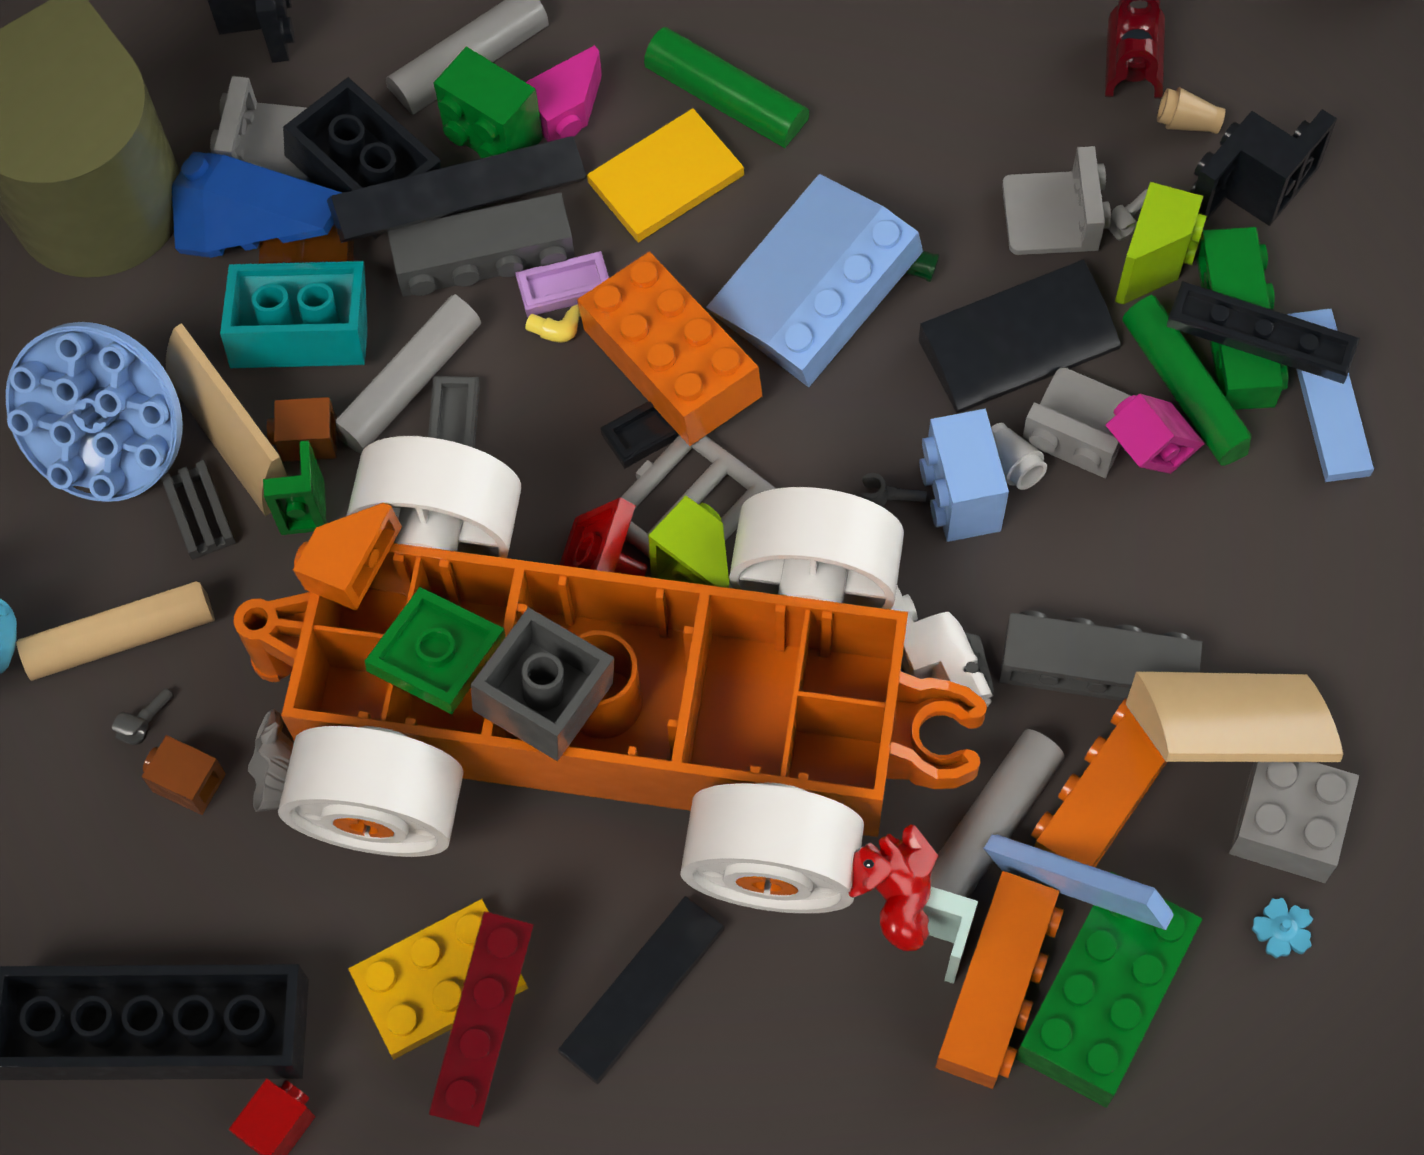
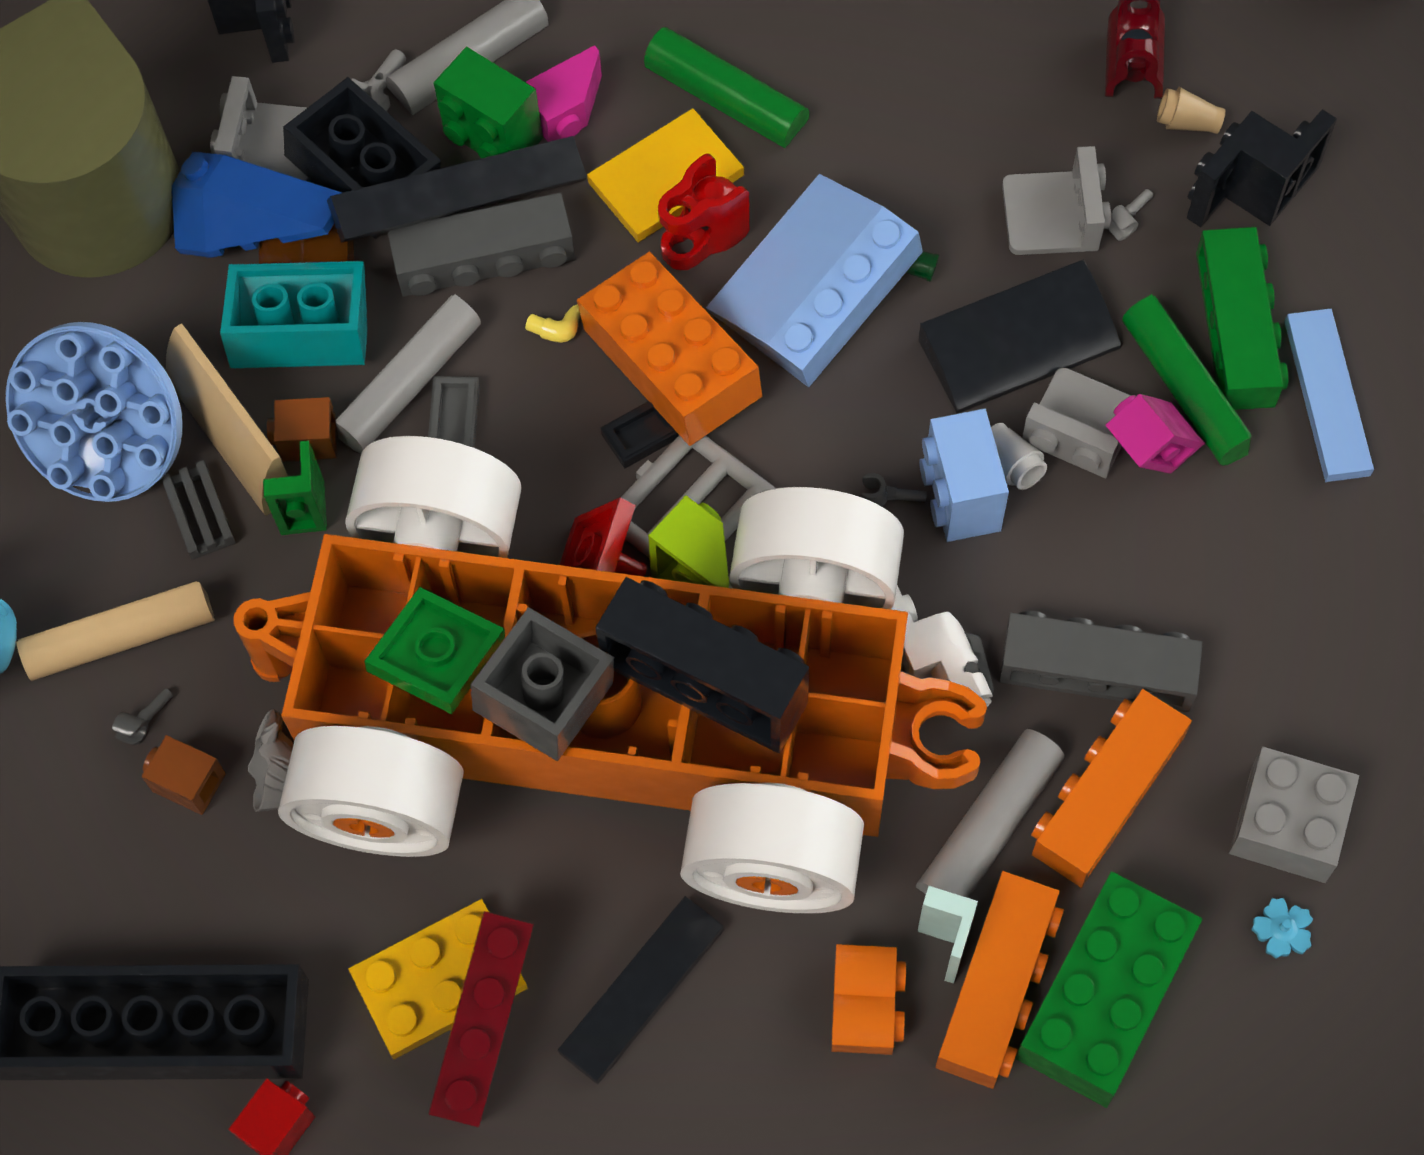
(347, 554): orange slope -> none
(377, 83): none -> light grey bar
(560, 283): lavender tile -> none
(704, 663): none -> black brick
(712, 214): none -> red piece
(866, 999): none -> orange brick
(903, 879): red animal -> none
(1080, 881): light blue tile -> none
(1161, 242): lime slope -> none
(1234, 717): tan slope -> none
(1263, 332): black tile -> none

